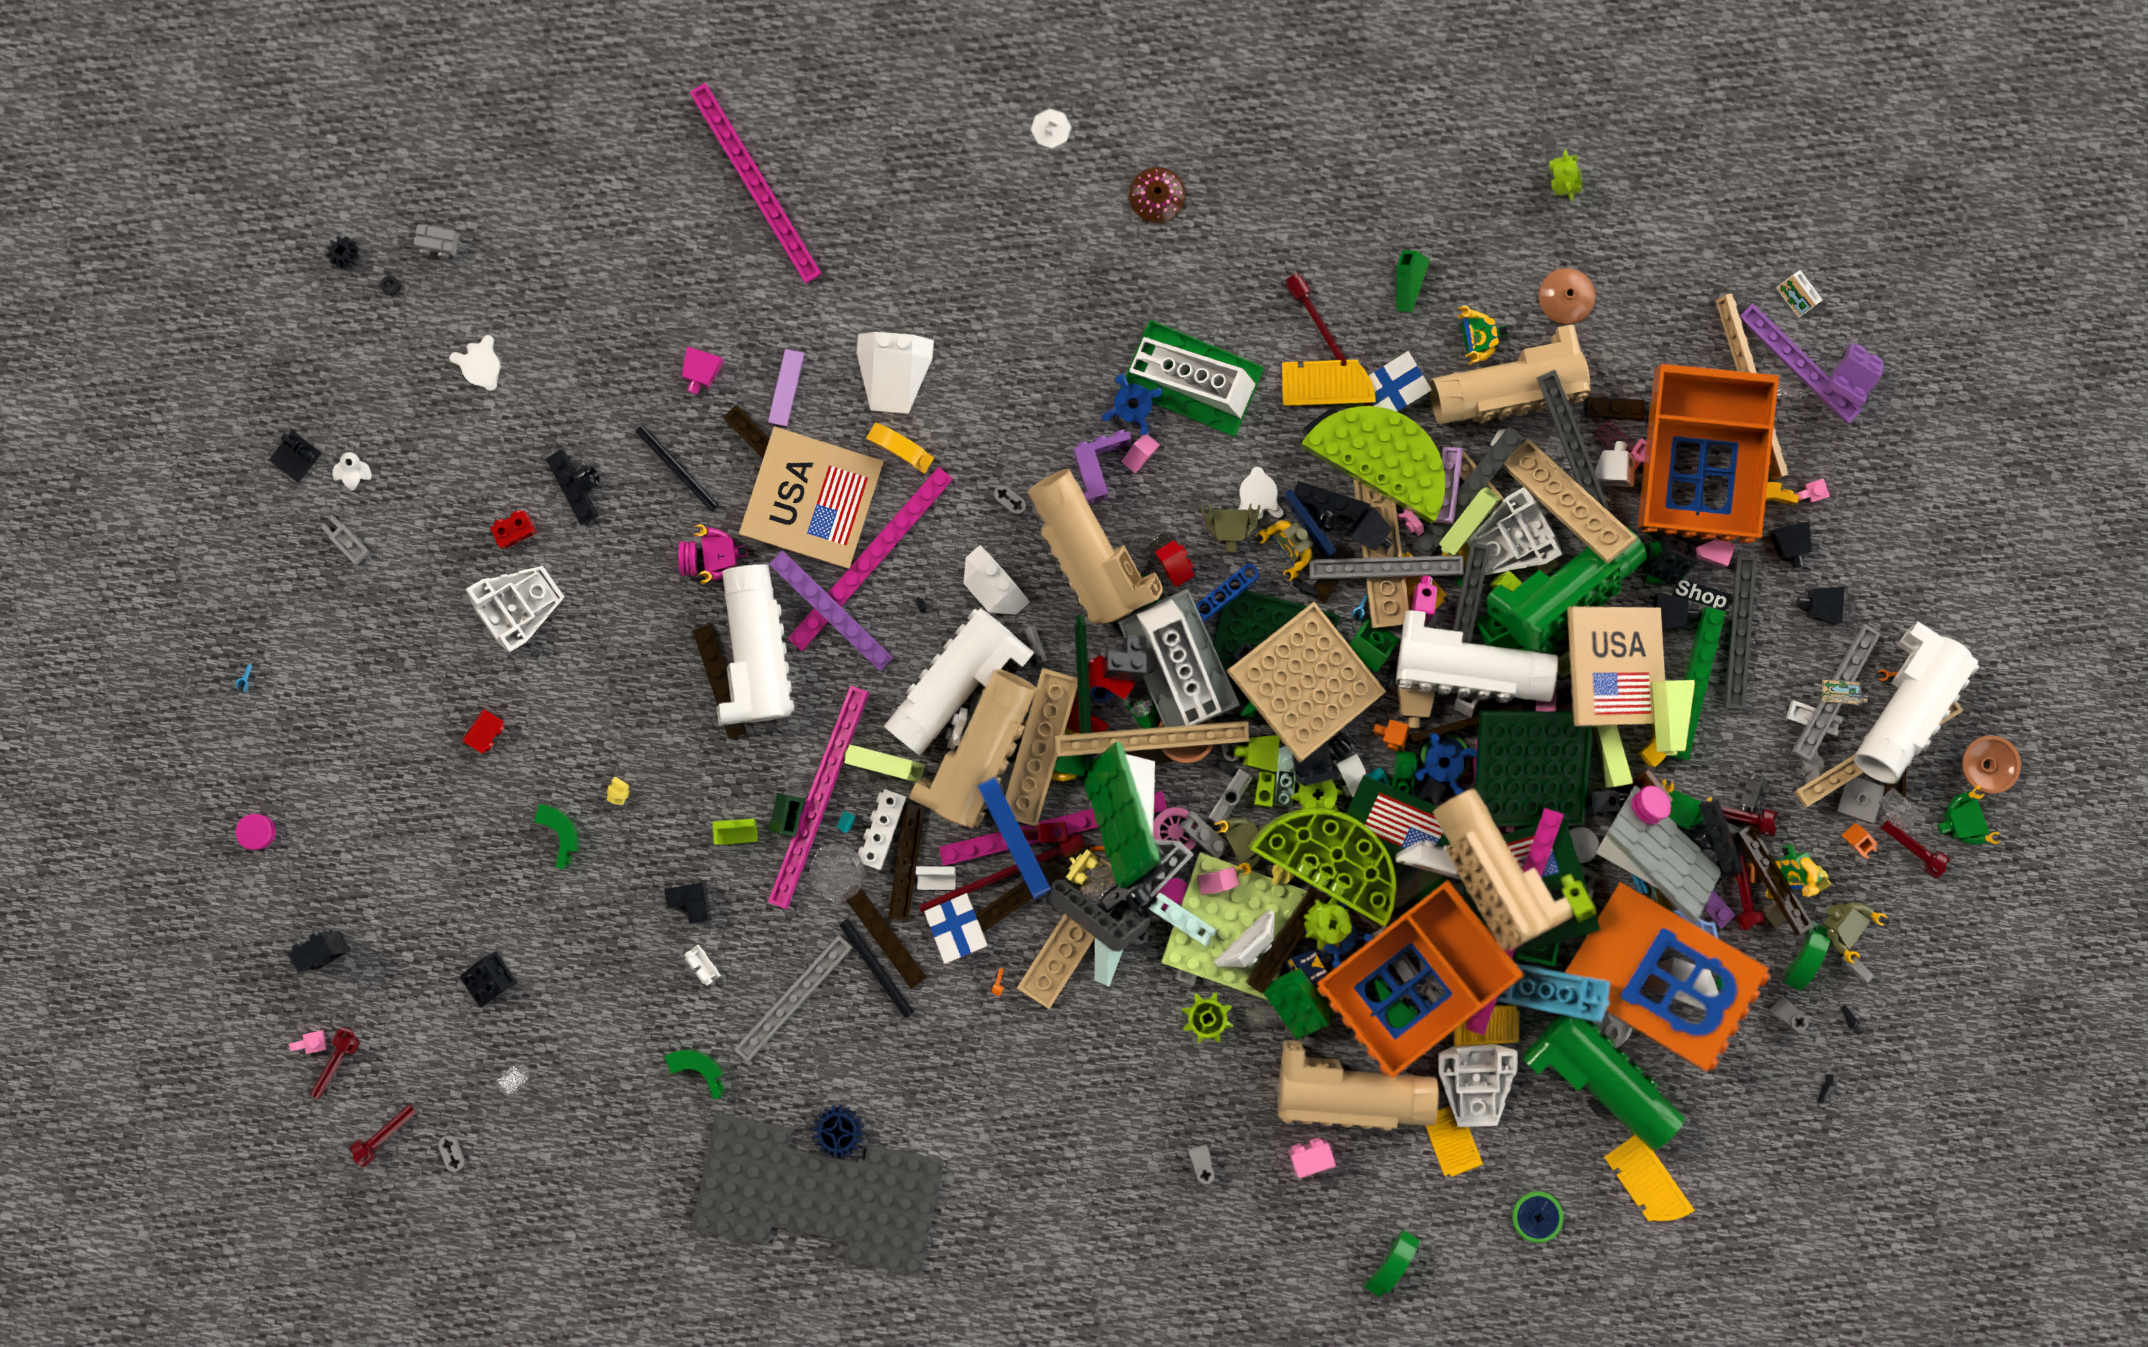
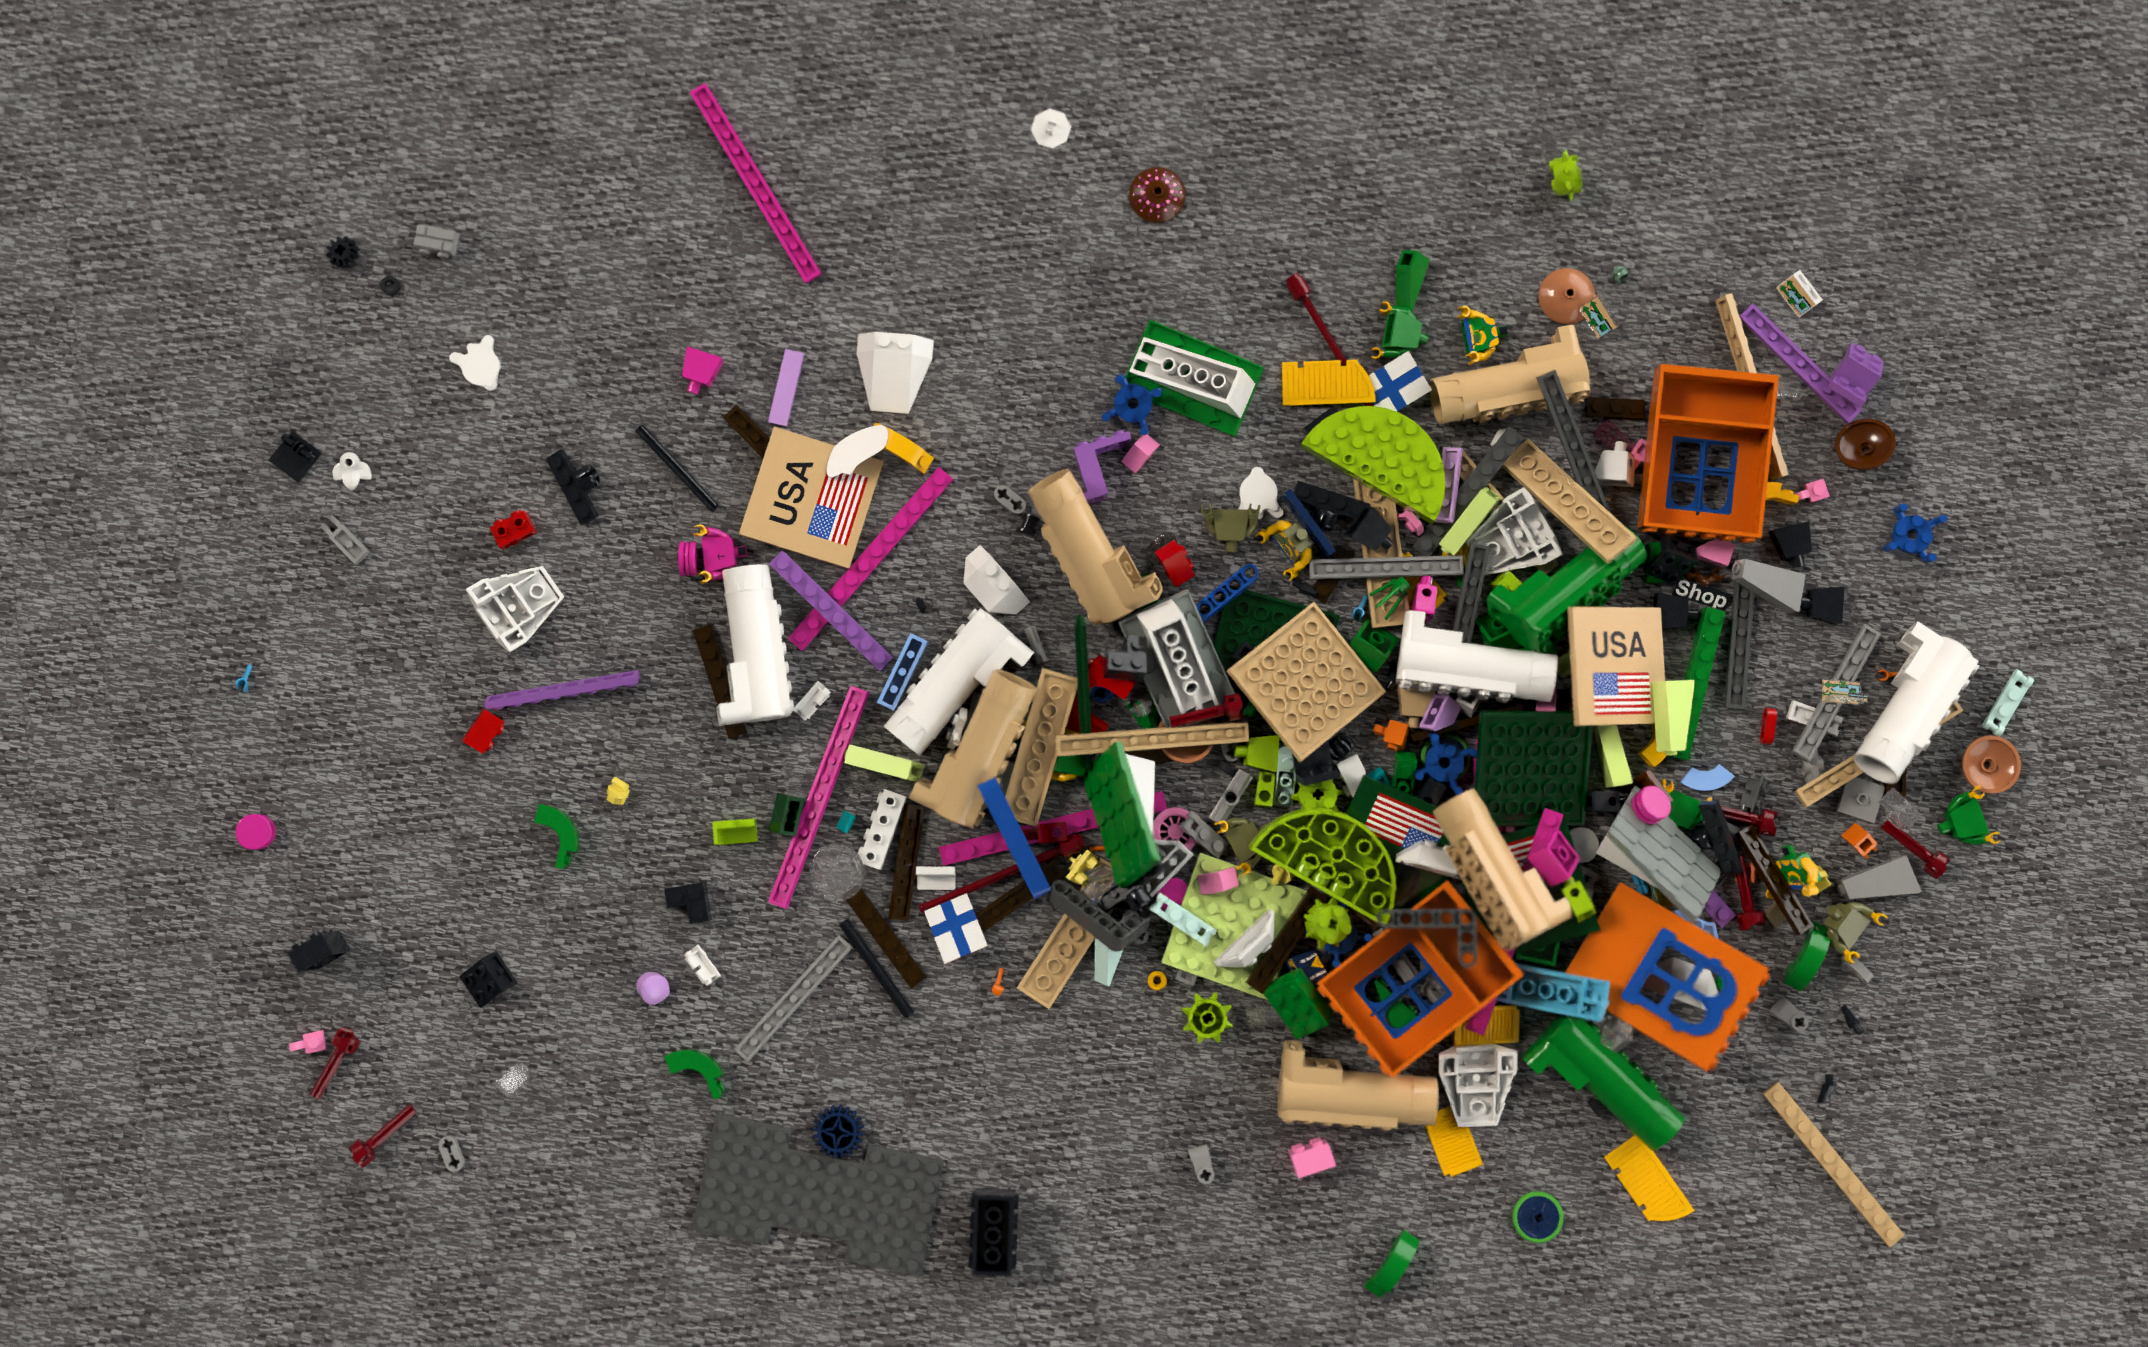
(555, 691): none -> medium lavender plate
(652, 987): none -> lavender hair
(816, 695): none -> white hinge
(856, 449): none -> white sticker
(903, 672): none -> light blue brick
(993, 1232): none -> black brick
(1028, 524): none -> black bush
(1161, 985): none -> yellow plate
(1229, 707): none -> dark red piece
(1399, 587): none -> green plant
(1401, 332): none -> green torso
(1436, 922): none -> dark grey beam
(1440, 713): none -> lavender slope
(1554, 858): none -> dark pink slope
(1599, 316): none -> panel
(1616, 1033): none -> clear slope
(1619, 274): none -> sand green plate
(1705, 581): none -> reddish brown arm
(1707, 780): none -> light blue tile
(1768, 726): none -> red beam
(1774, 584): none -> light grey slope
(1833, 1164): none -> tan plate
(1863, 435): none -> reddish brown dish
(1883, 879): none -> light grey slope
(1922, 529): none -> blue plate
(2007, 703): none -> light aqua plate

